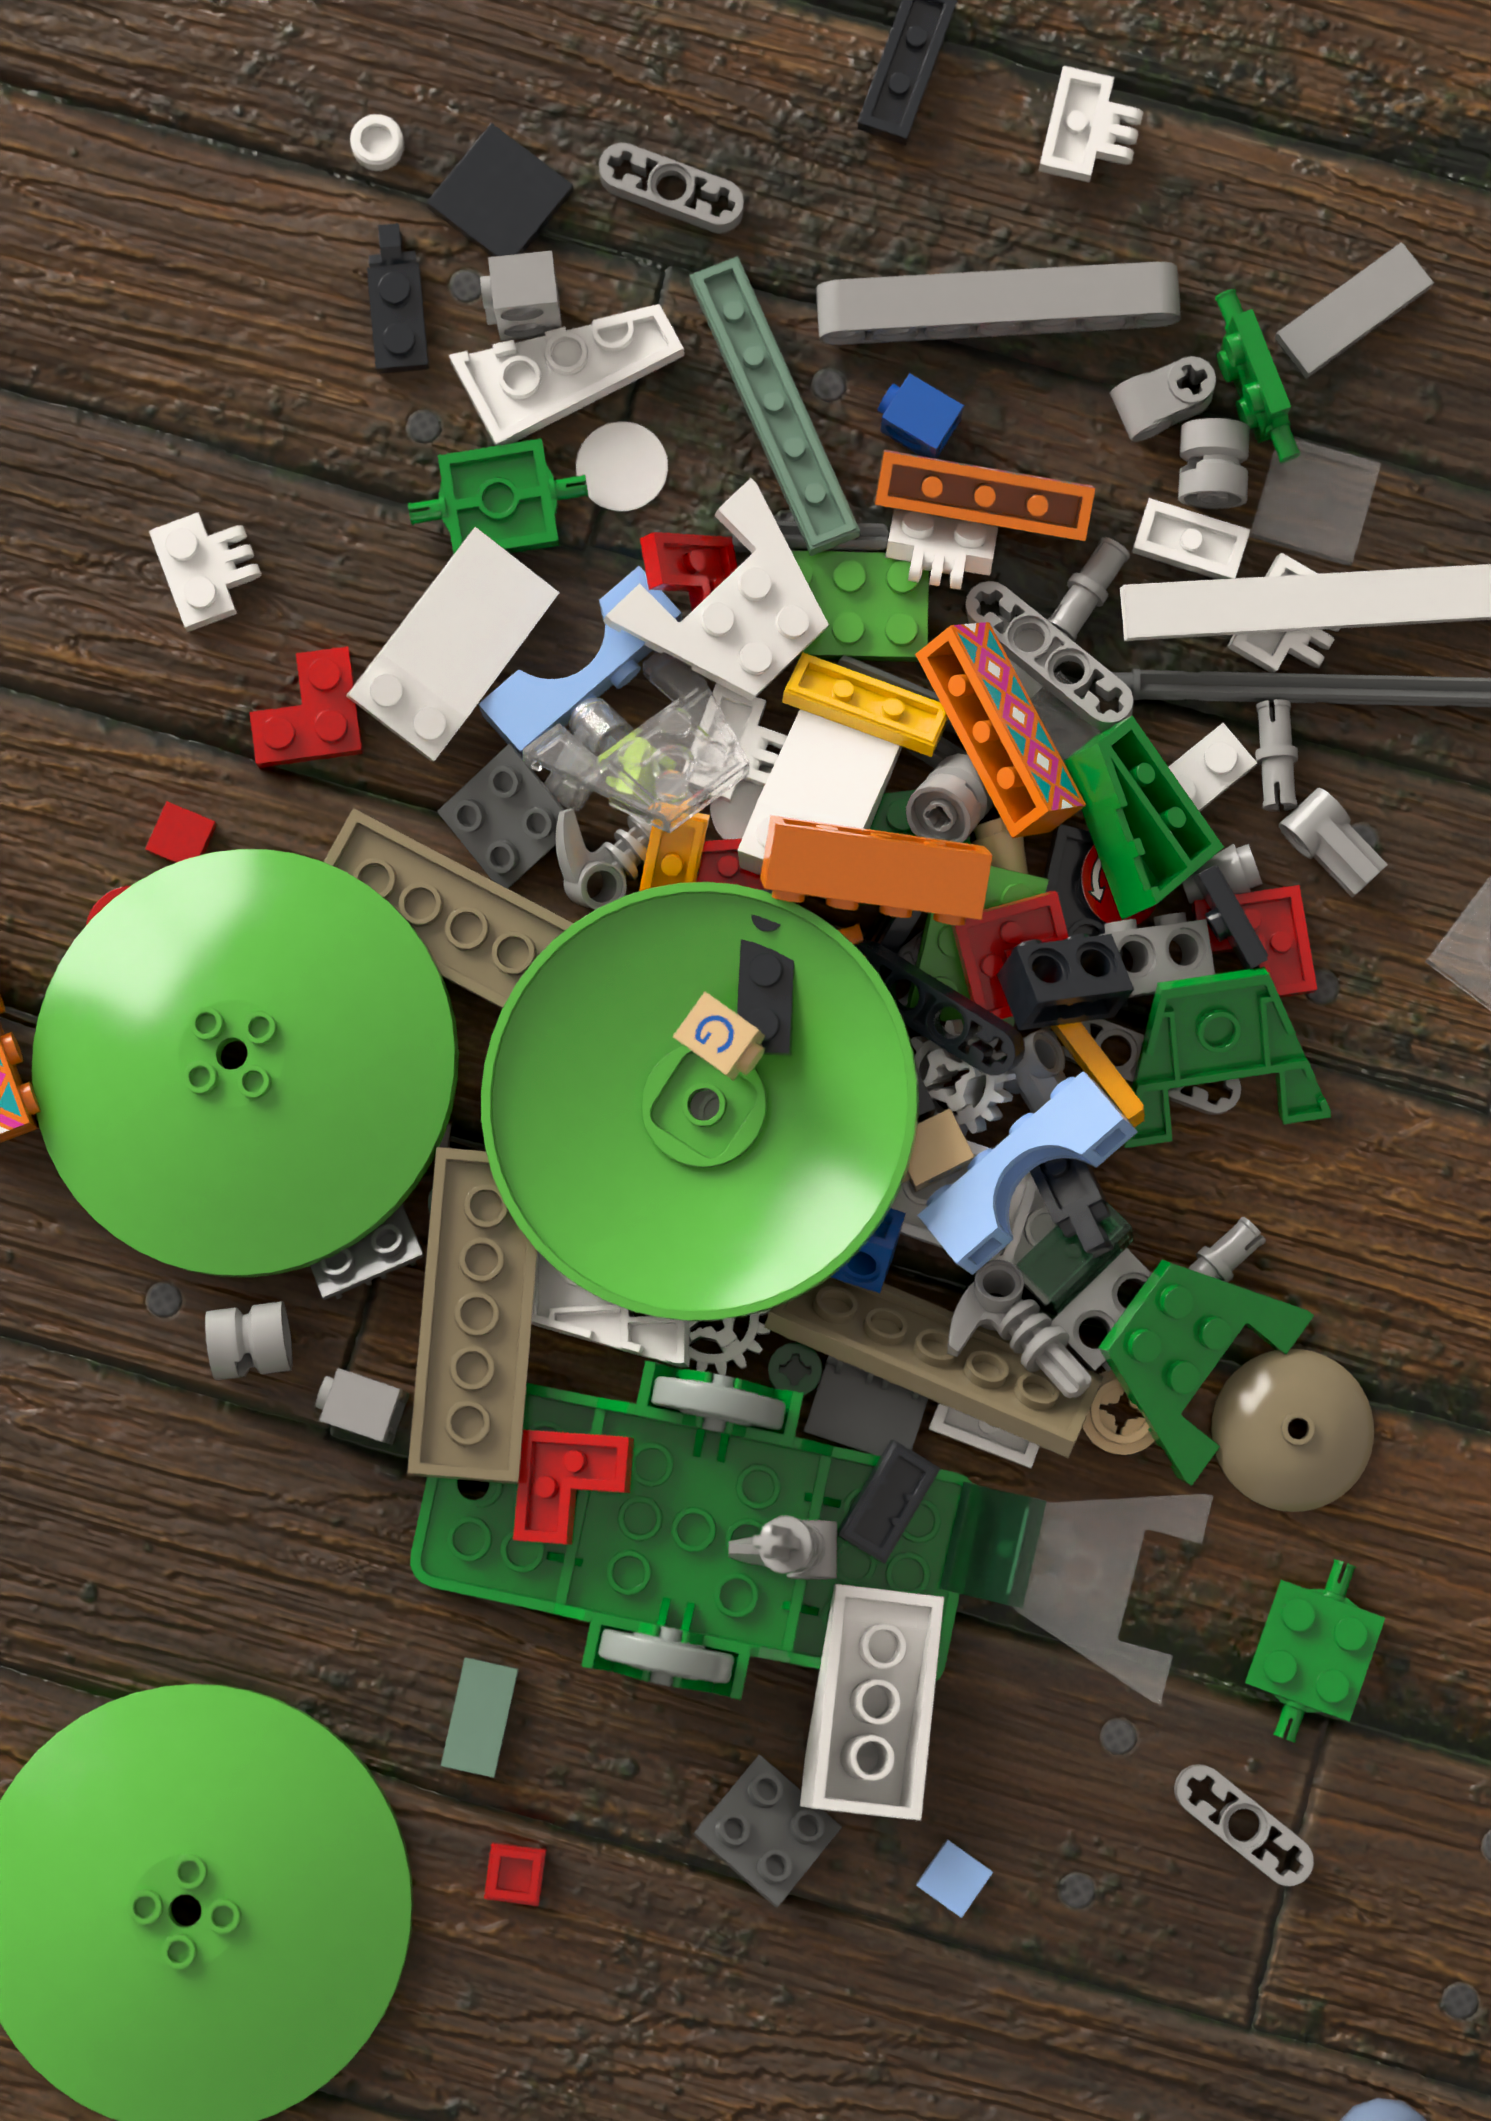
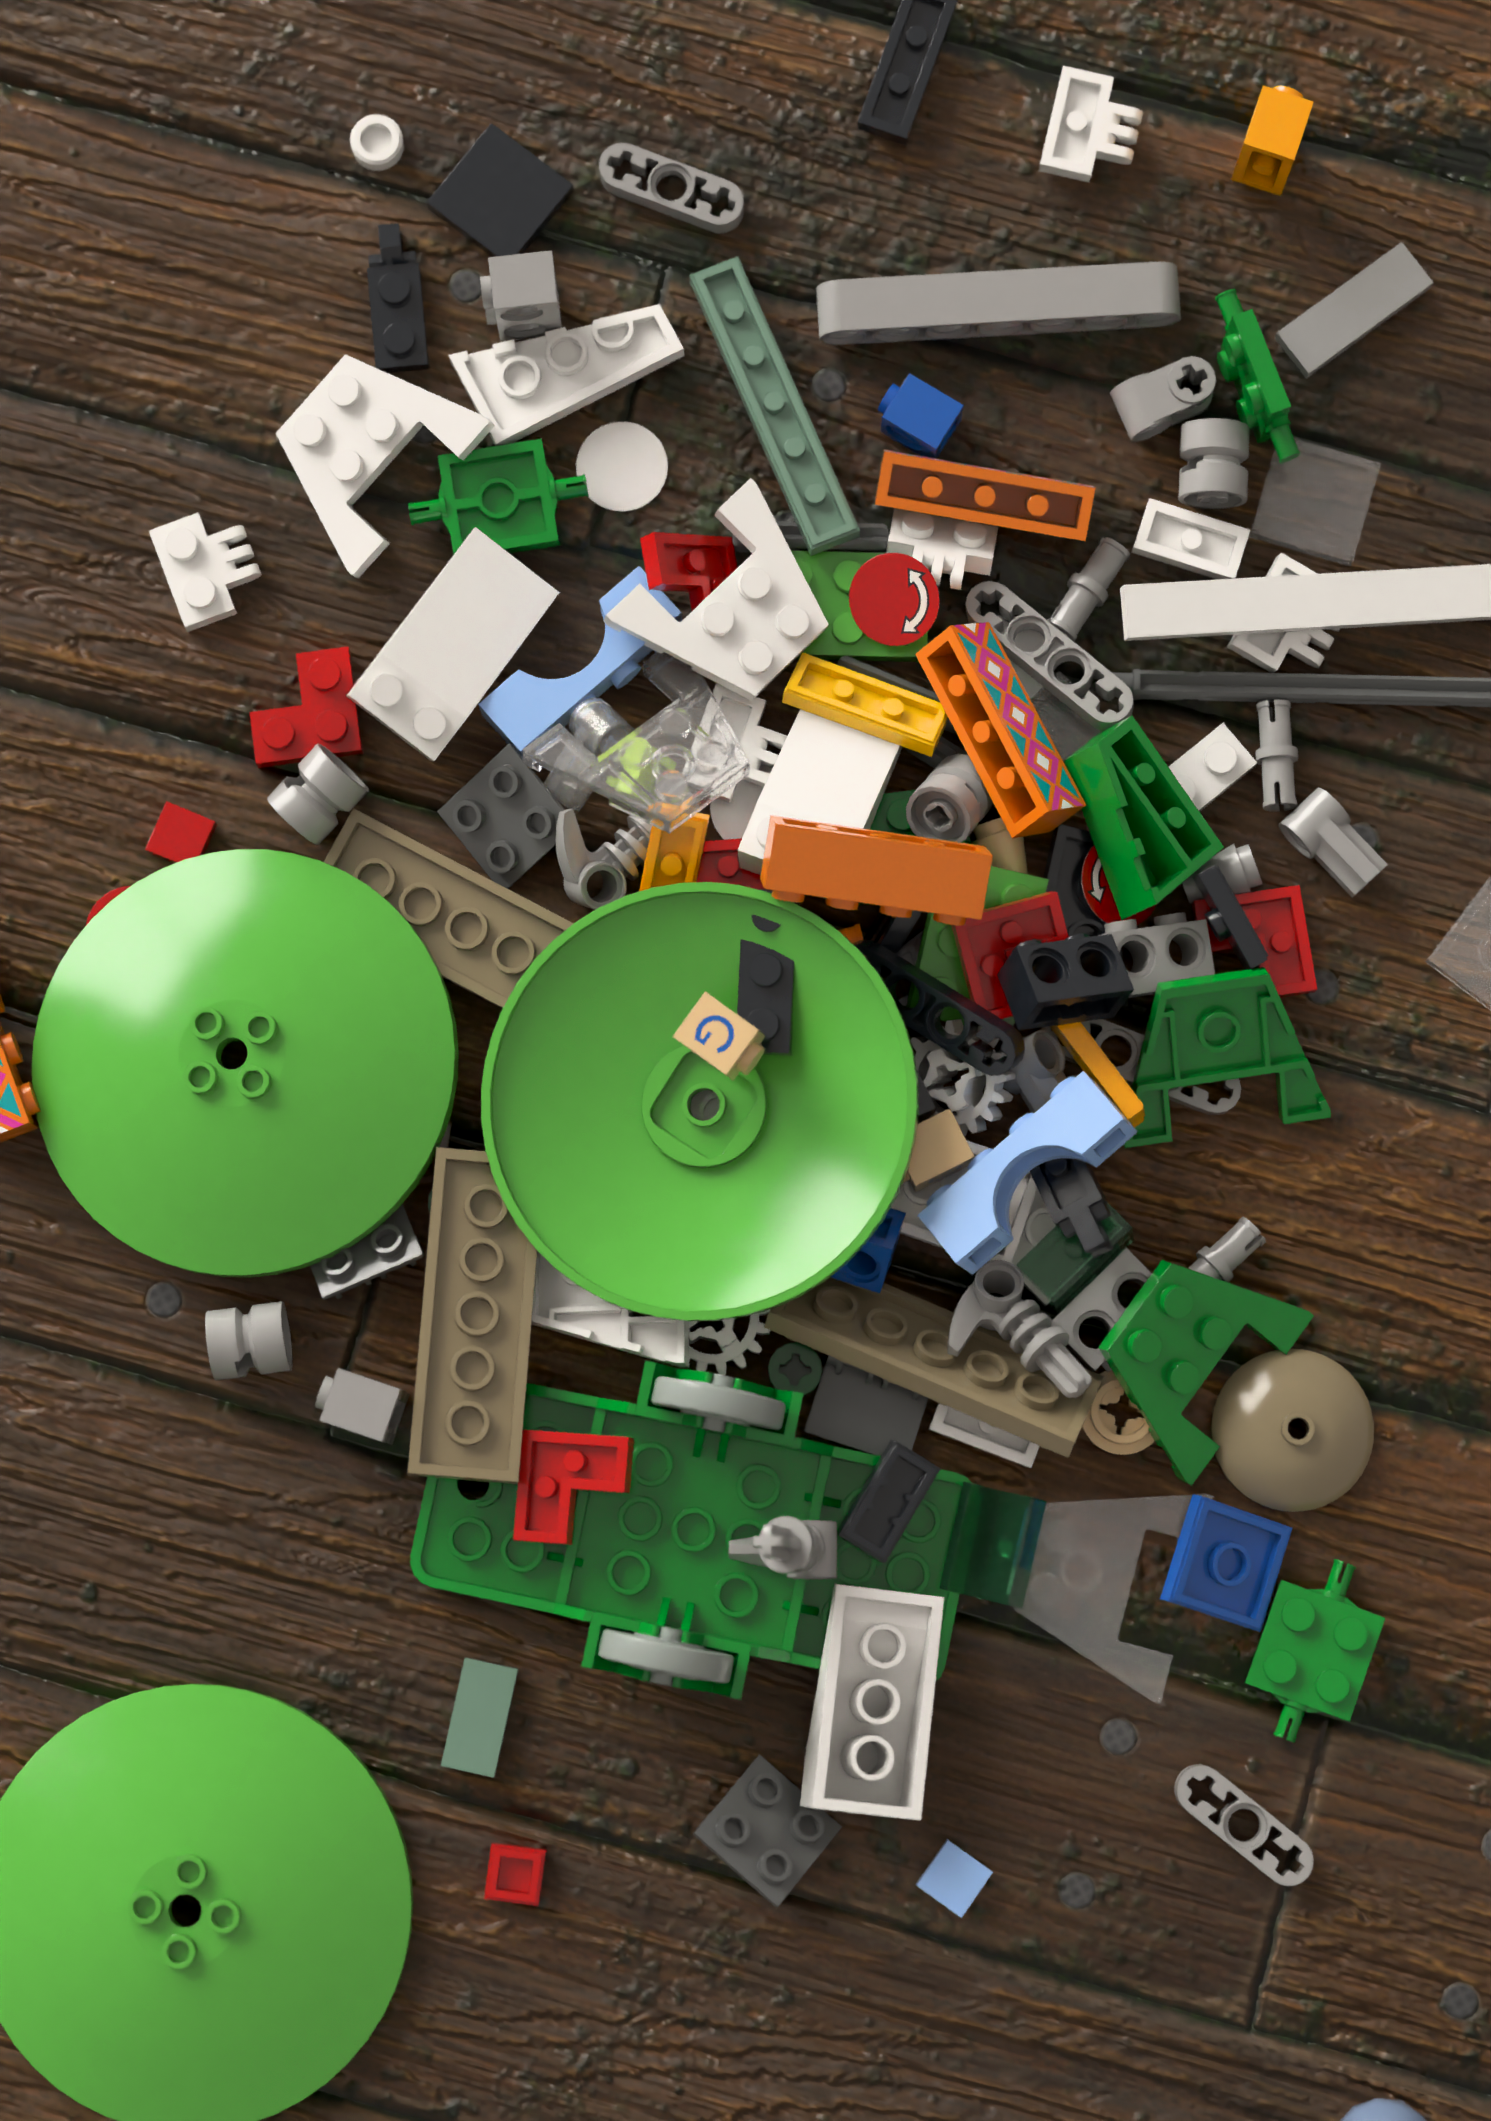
(317, 794): none -> light grey wheel
(352, 433): none -> white wing
(894, 599): none -> red sticker
(1226, 1563): none -> blue tile
(1272, 139): none -> light orange brick

